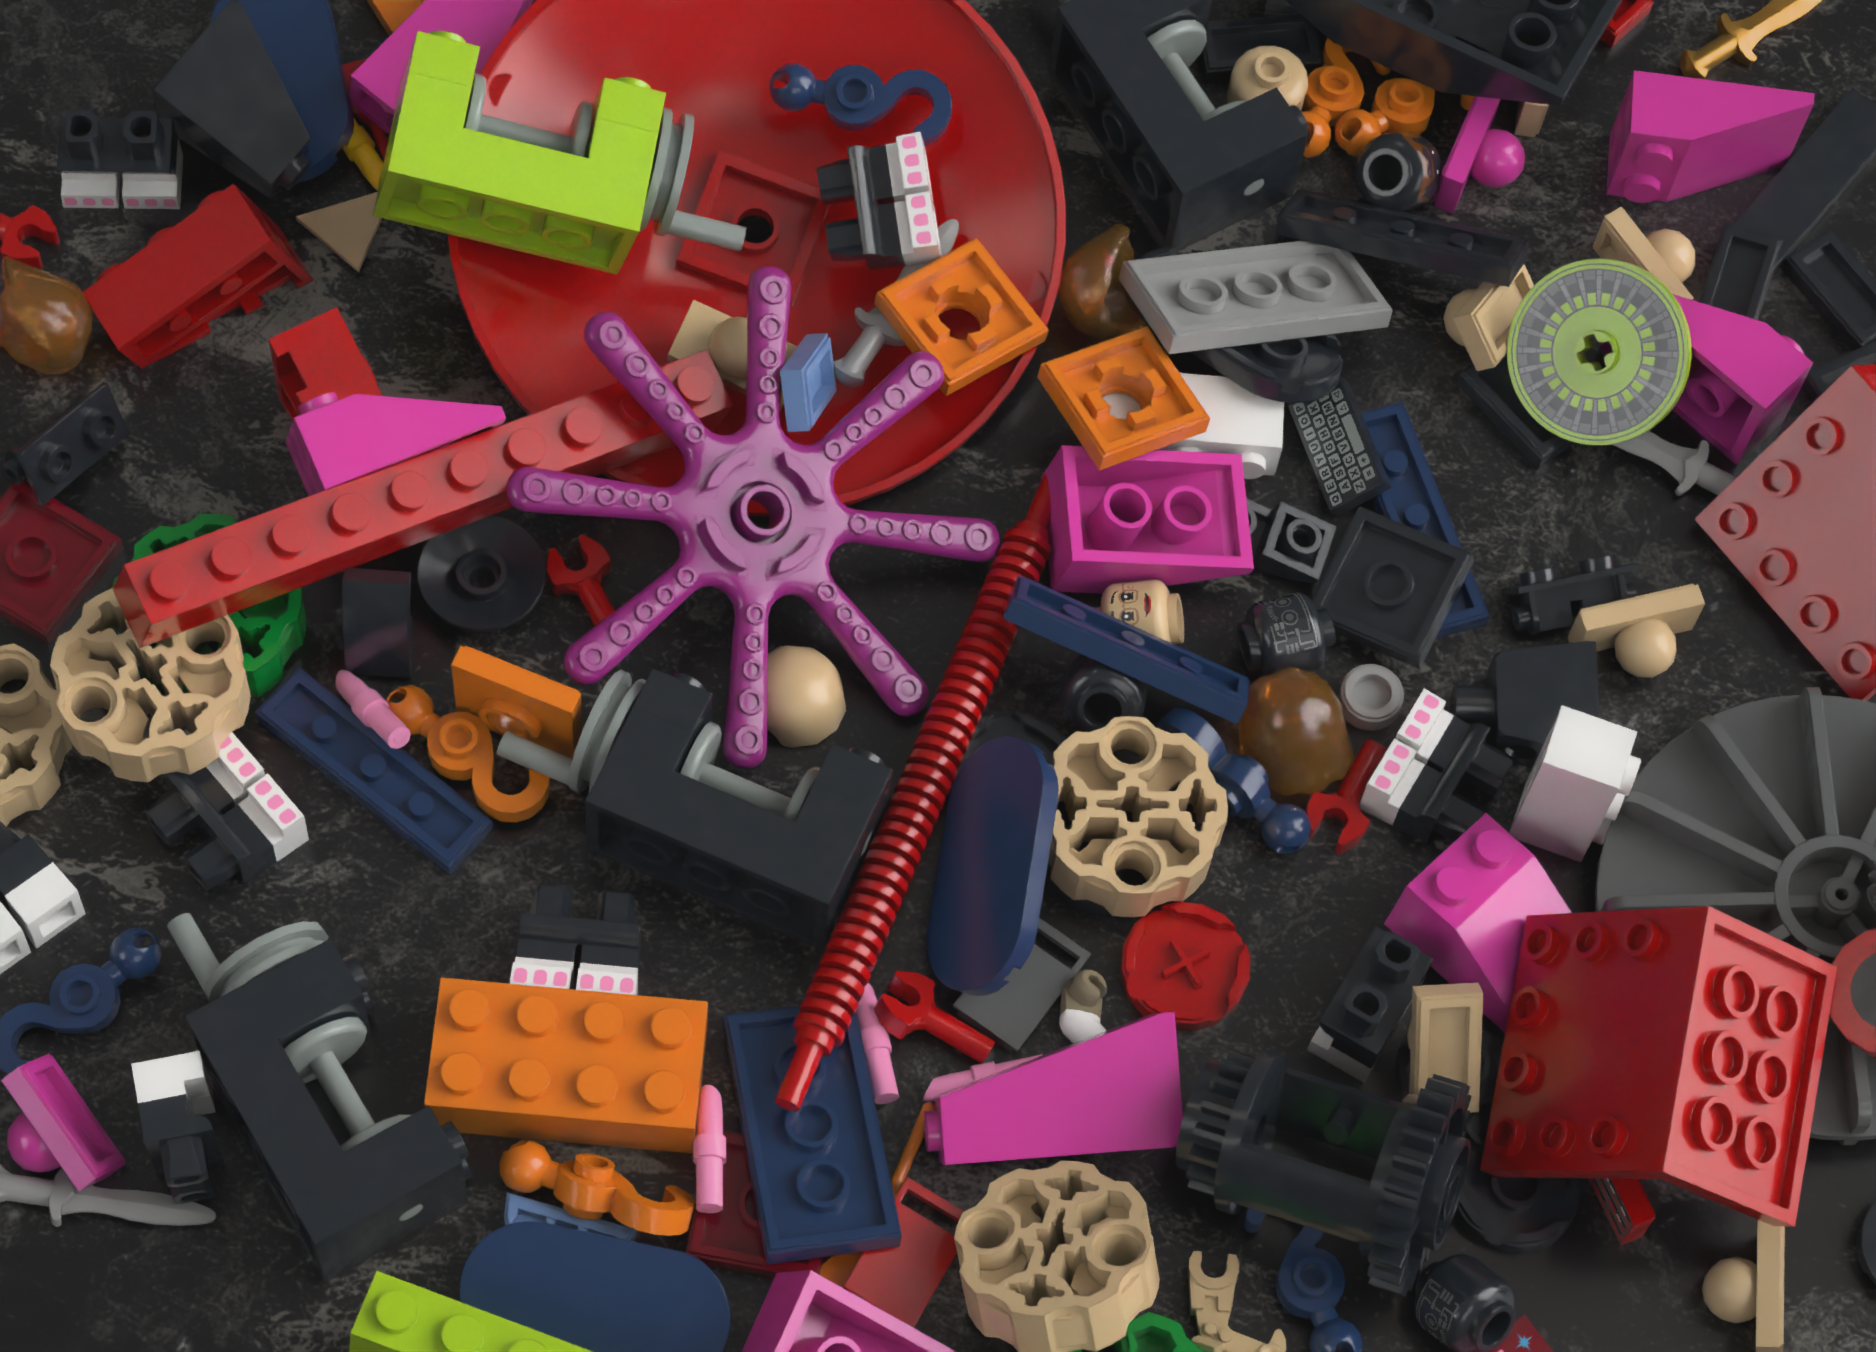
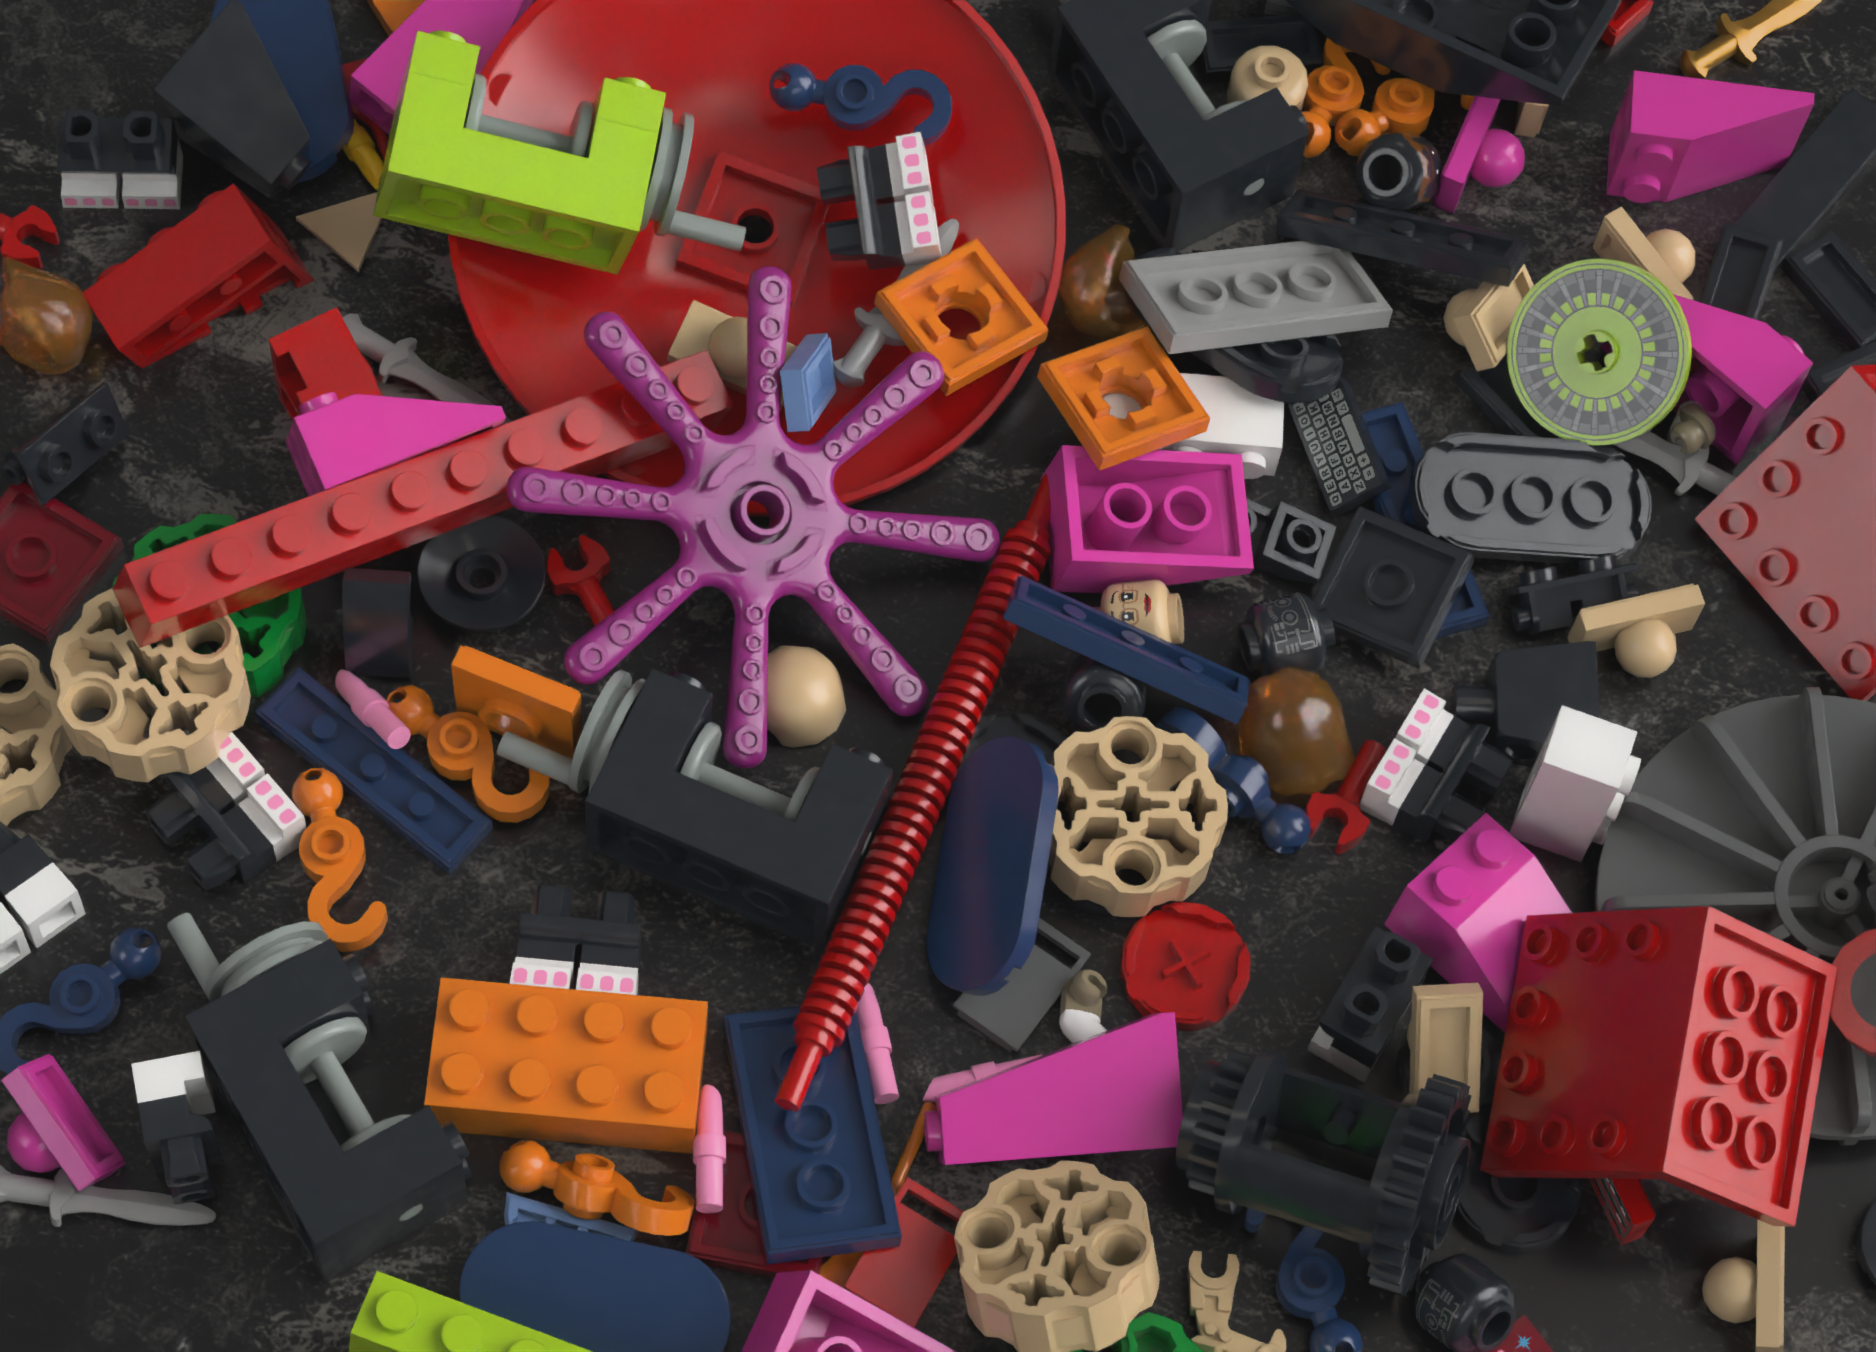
(333, 858): none -> orange piece
(402, 362): none -> light grey sword
(924, 1014): red bar -> none
(1371, 697): light grey tile -> none
(1529, 498): none -> tile
(1691, 428): none -> dark tan arm

